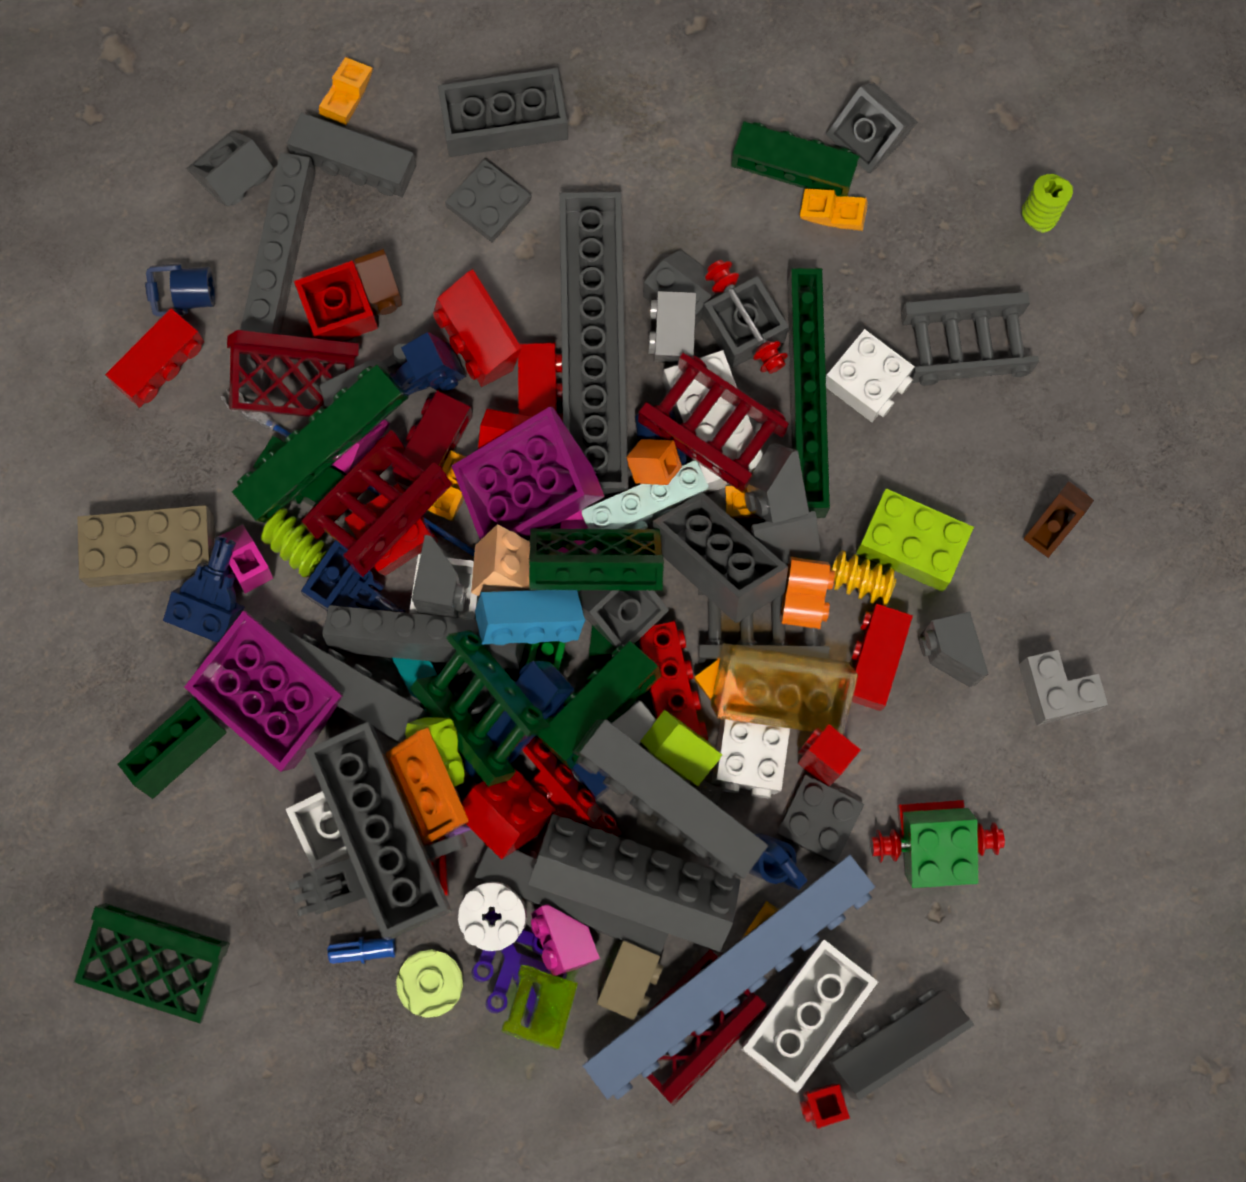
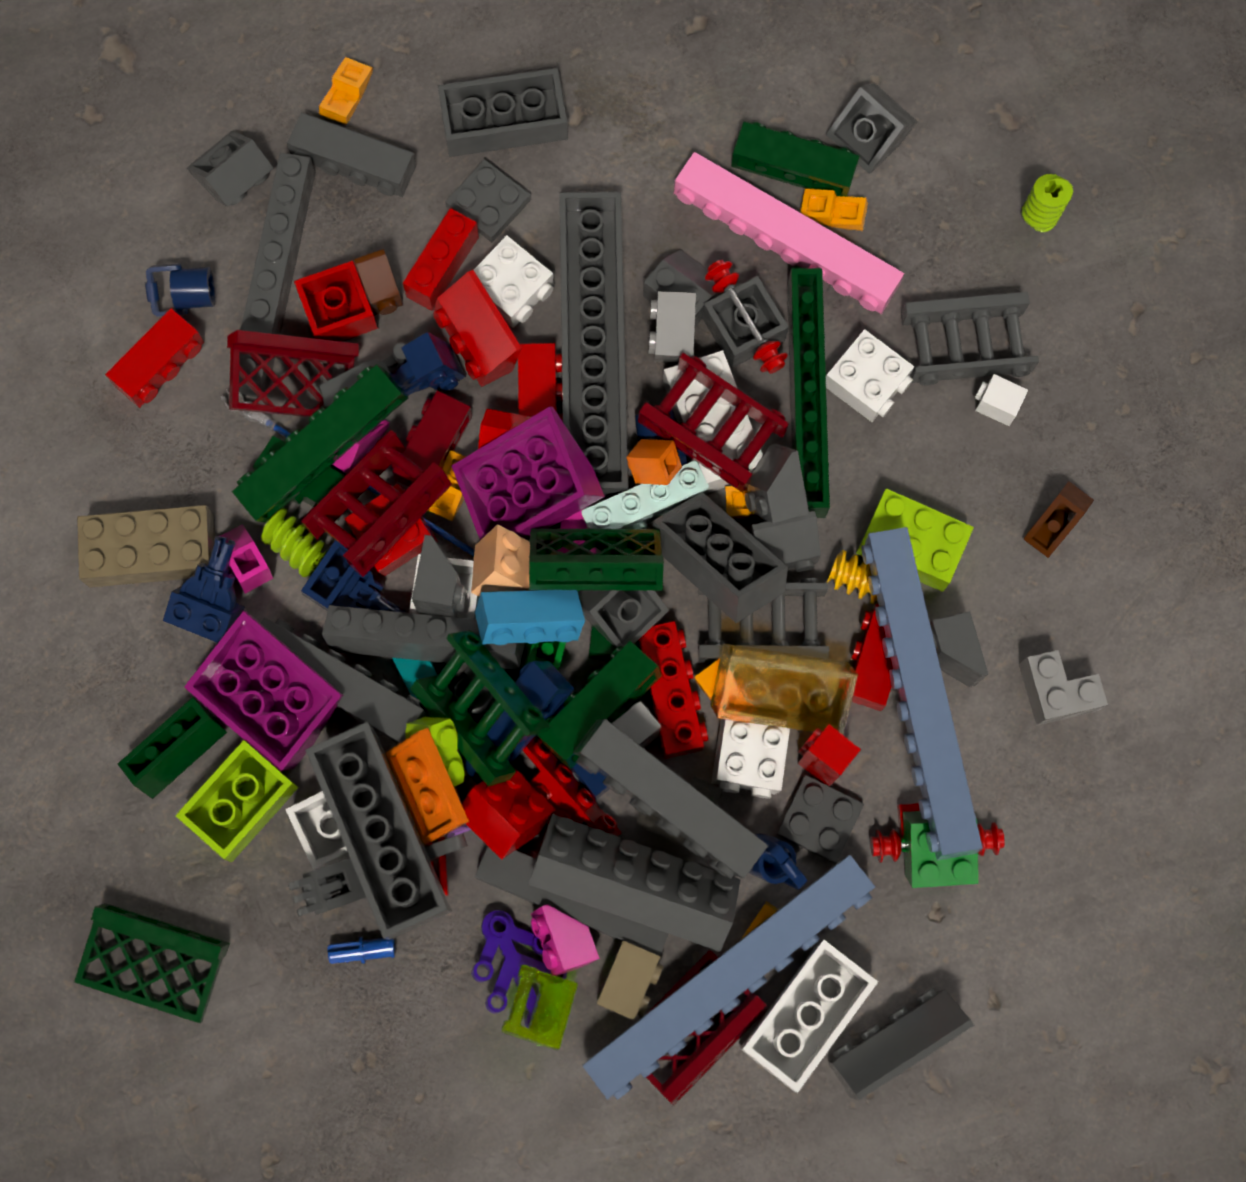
(236, 801): none -> lime brick
(429, 983): yellowish green tile -> none
(441, 259): none -> red brick
(477, 903): white plate -> none
(514, 280): none -> white brick
(680, 748): lime brick -> none
(787, 232): none -> bright pink brick
(805, 593): orange brick -> none
(824, 1106): red brick -> none
(922, 695): none -> sand blue brick
(1000, 399): none -> white brick

